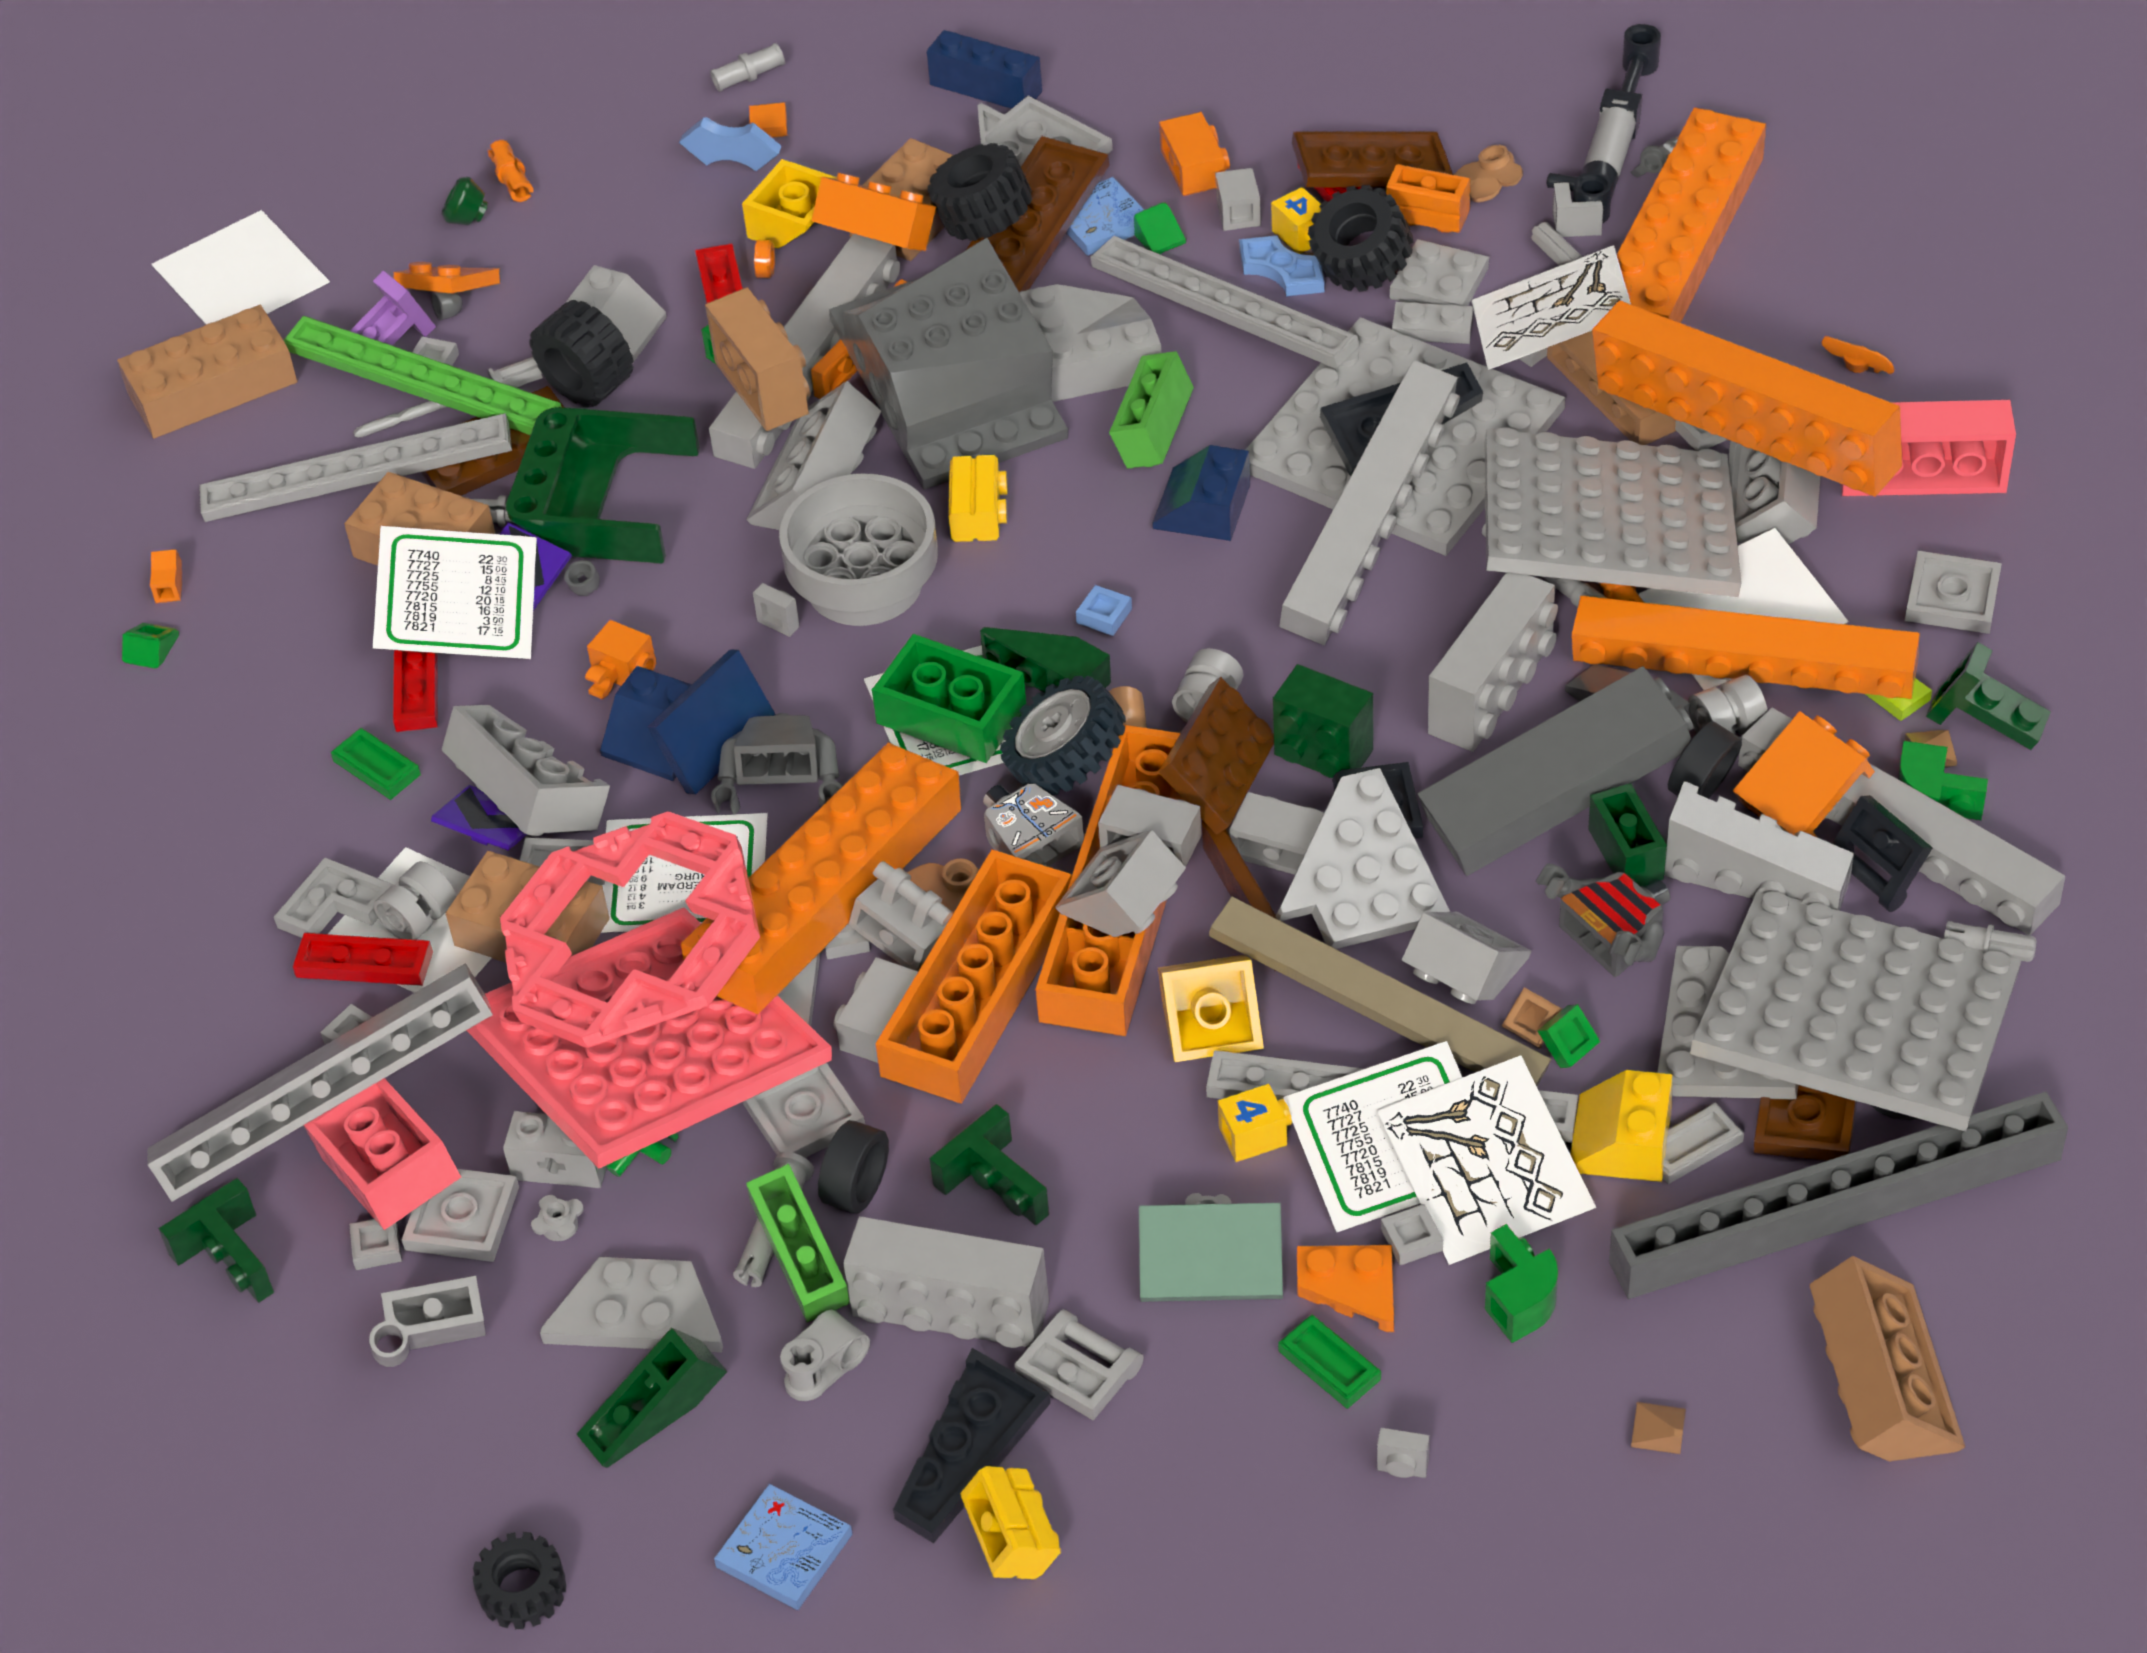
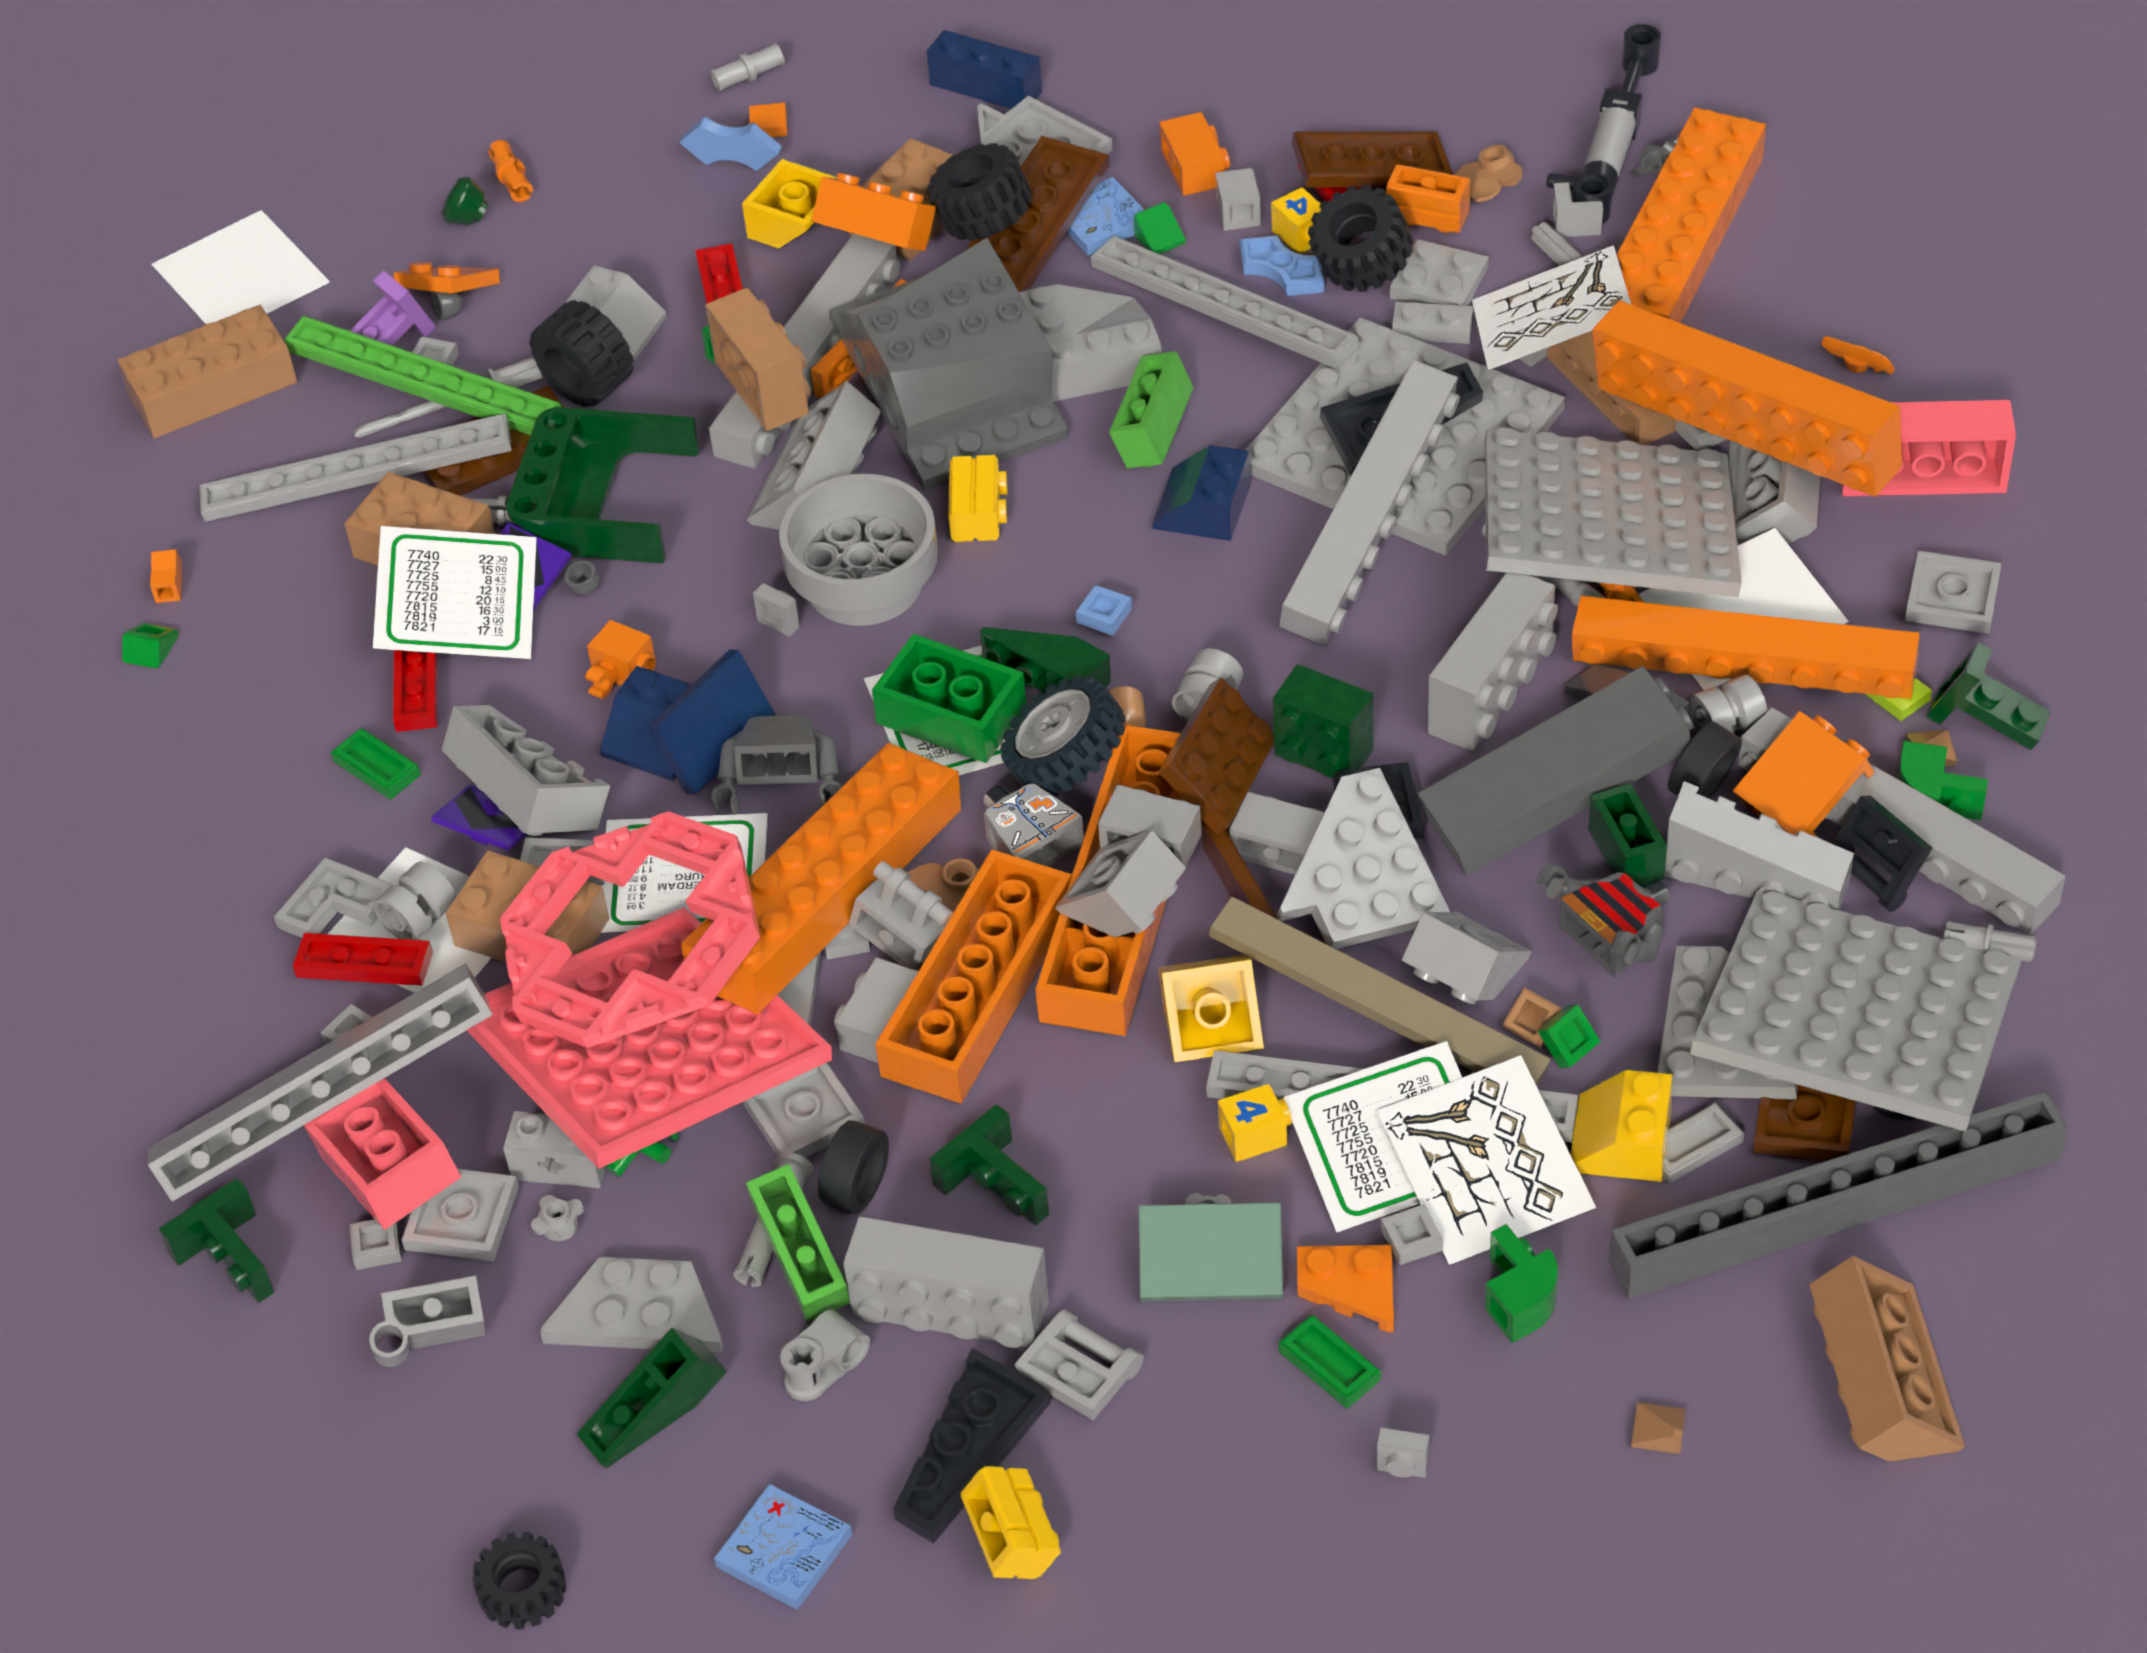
(764, 259): orange tile -> none

